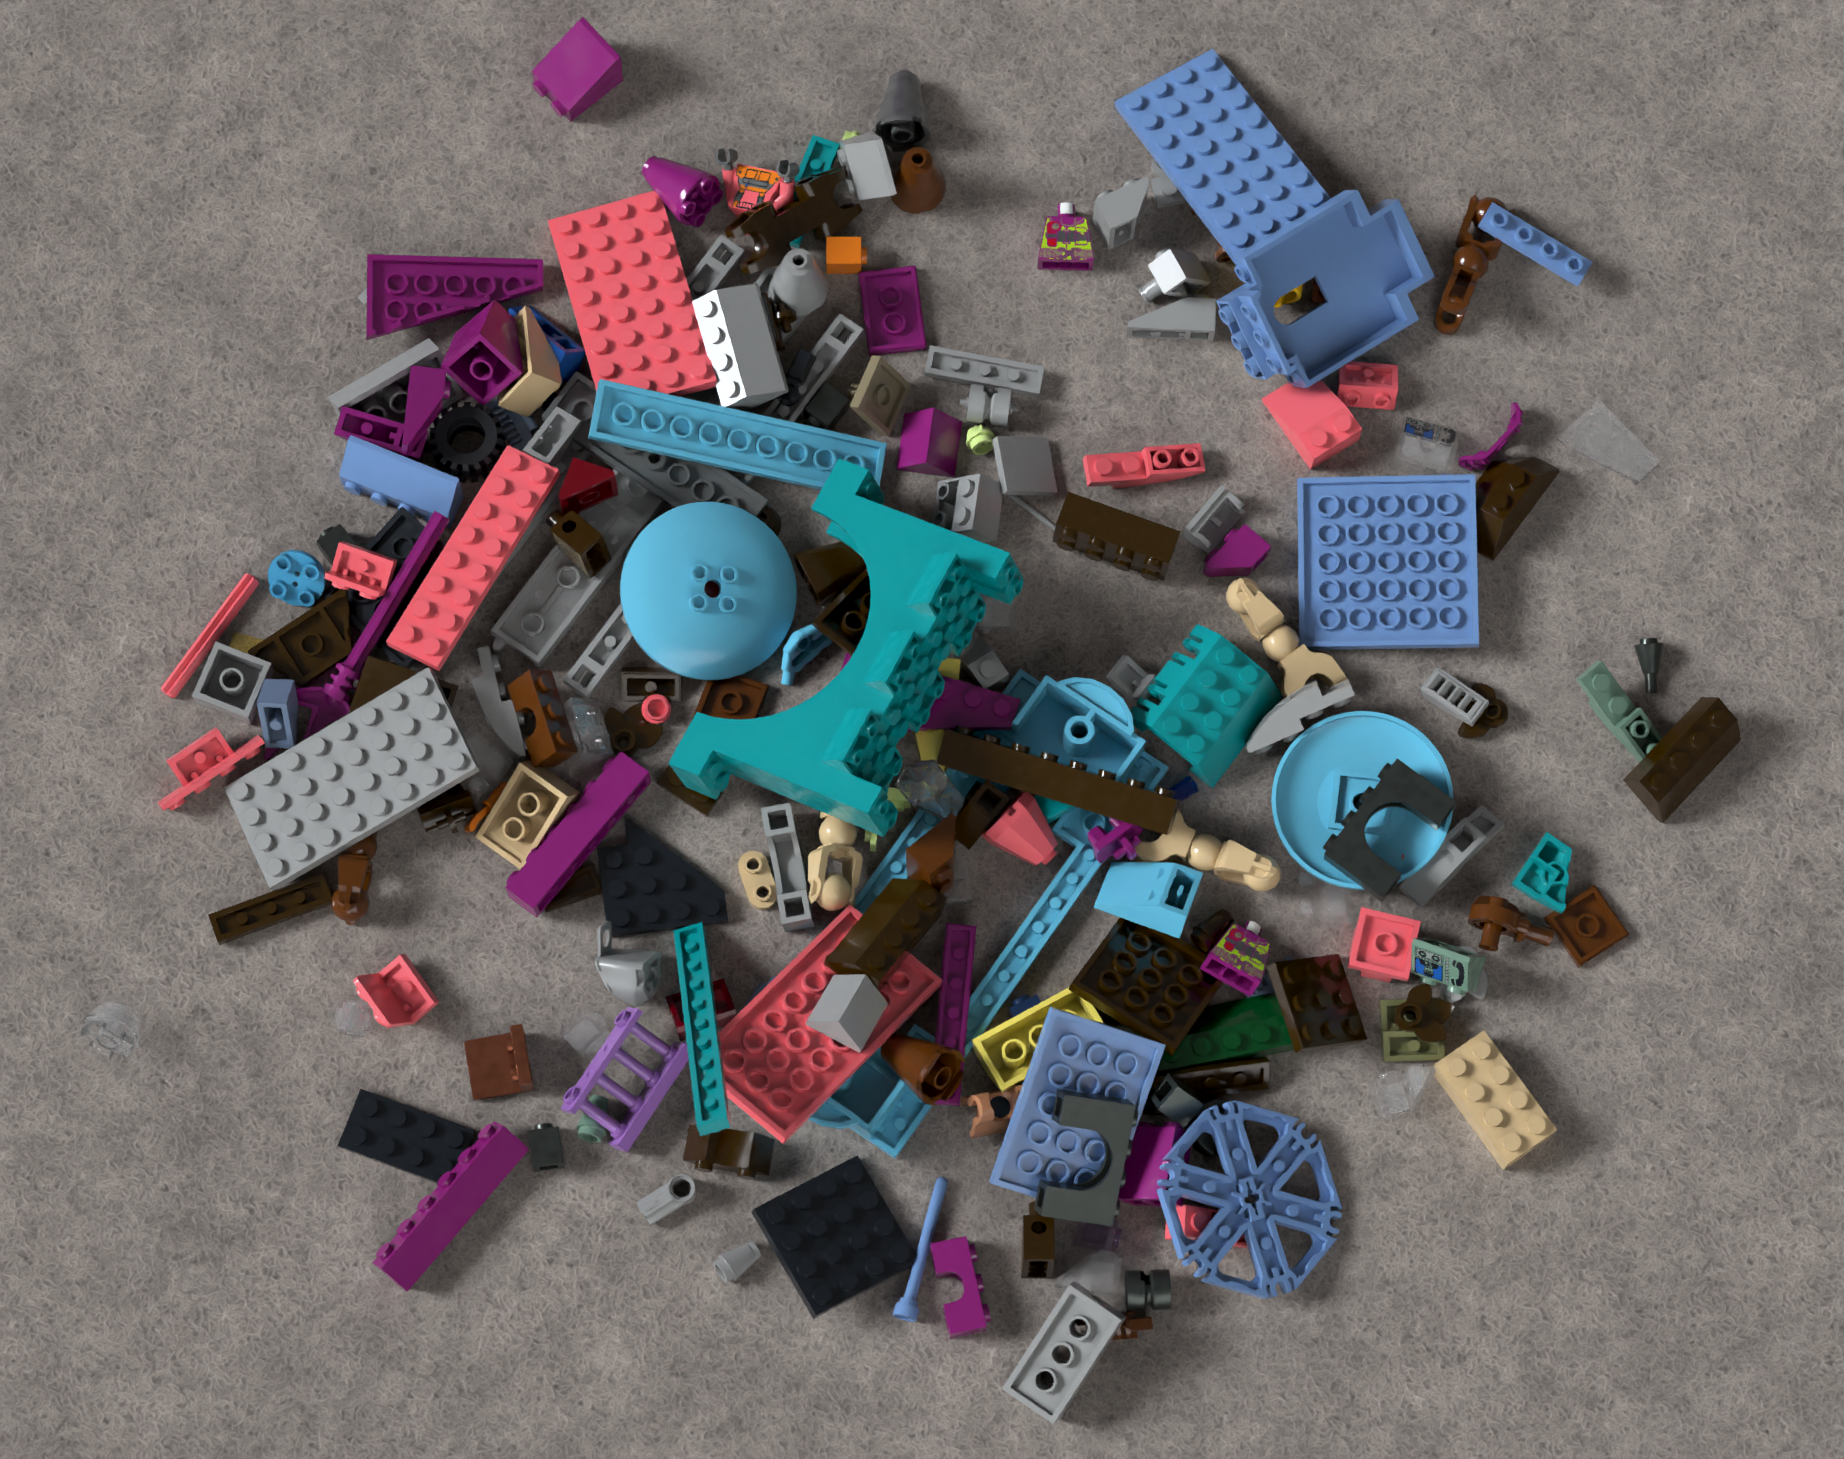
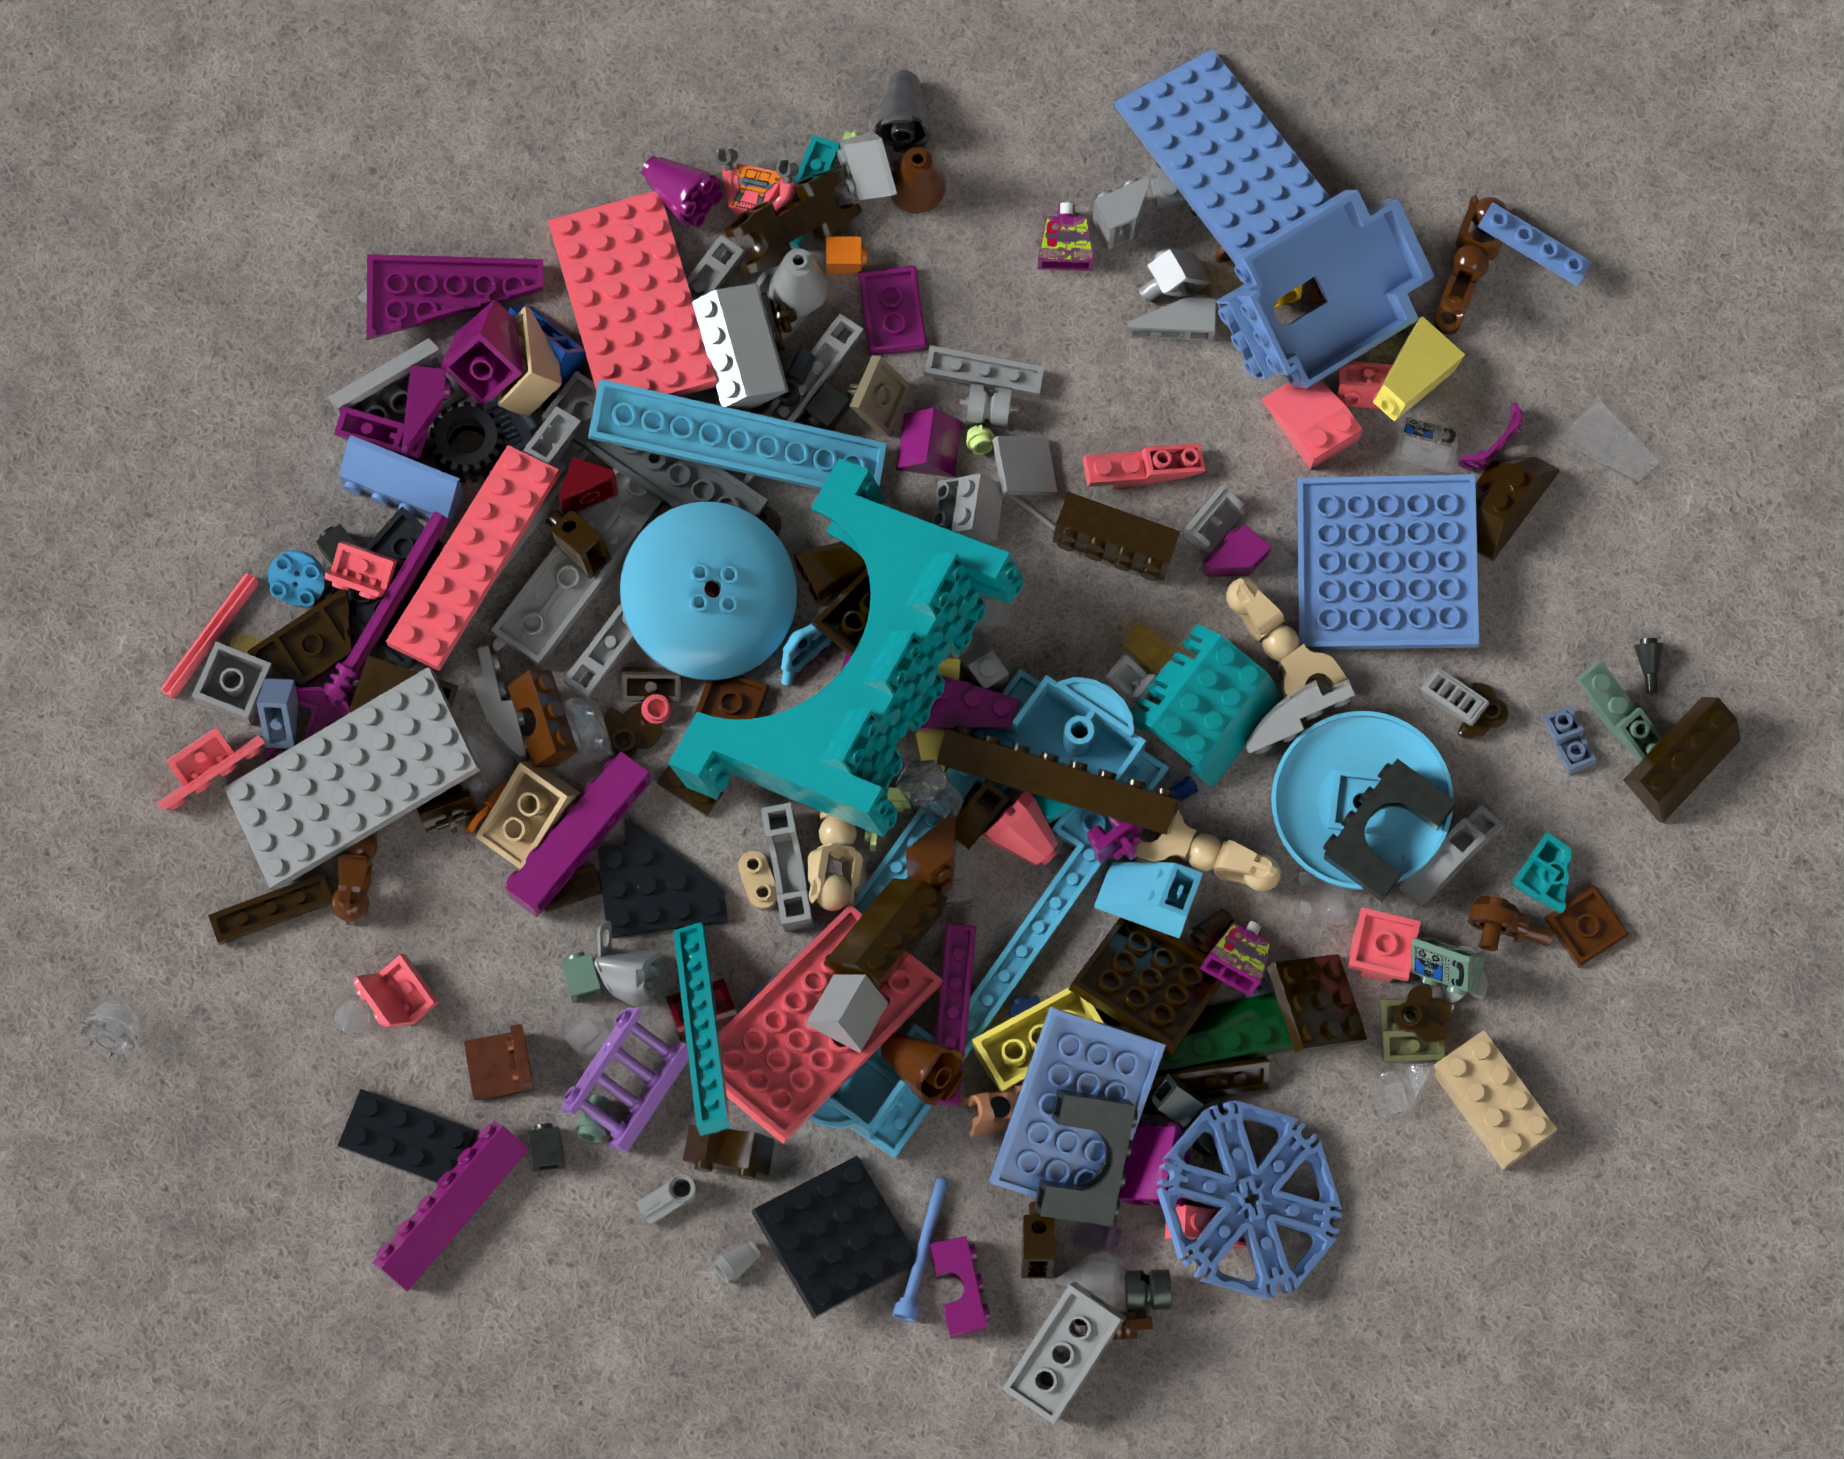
(577, 71): magenta slope -> none
(581, 976): none -> sand green brick
(1147, 648): none -> clear yellow plate
(1419, 368): none -> light yellow slope
(1569, 740): none -> sand blue slope

